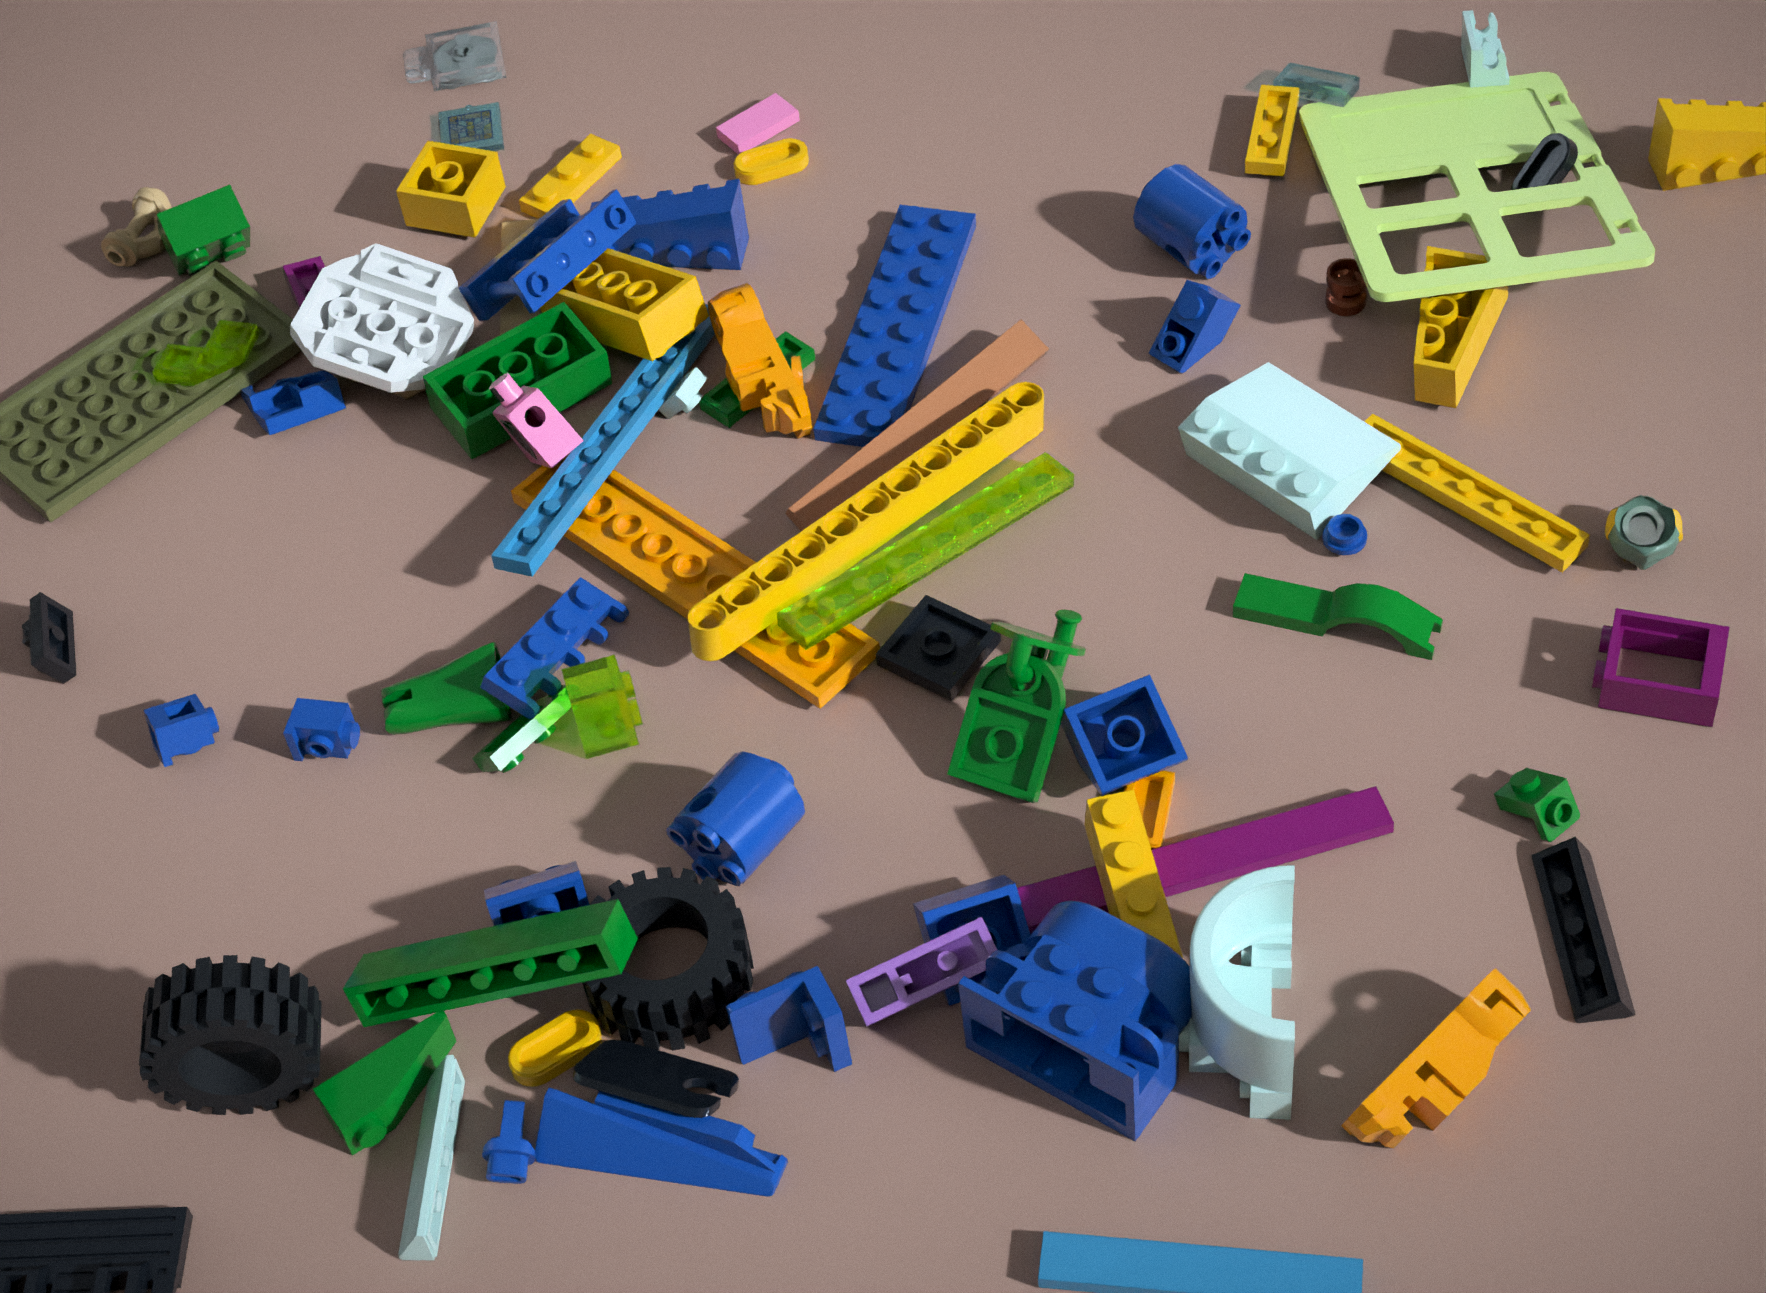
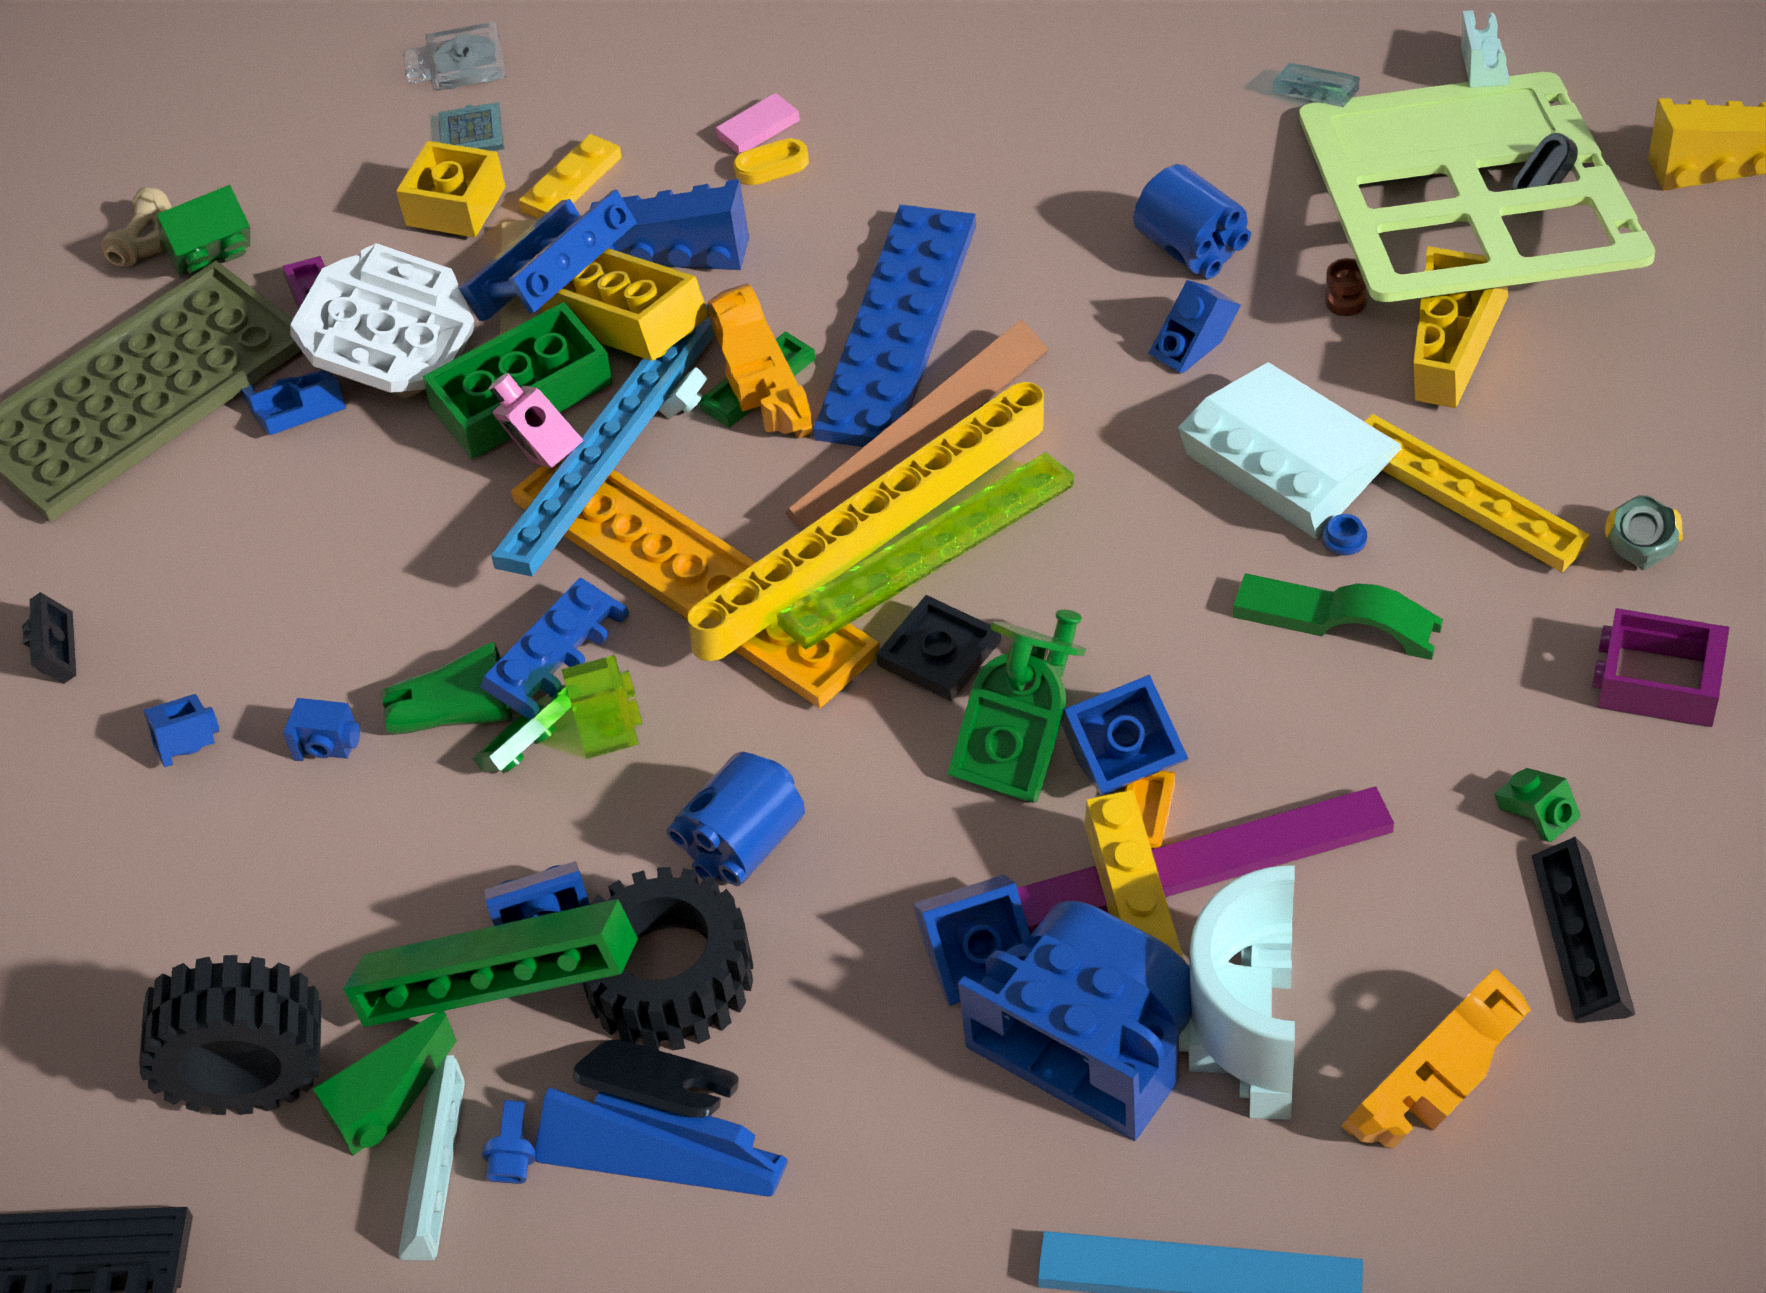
(225, 349): clear neon green tile -> none
(554, 1047): yellow tile -> none
(788, 1013): blue bracket -> none
(796, 367): light orange piece -> none
(922, 972): medium lavender slope -> none
(1272, 130): yellow plate -> none

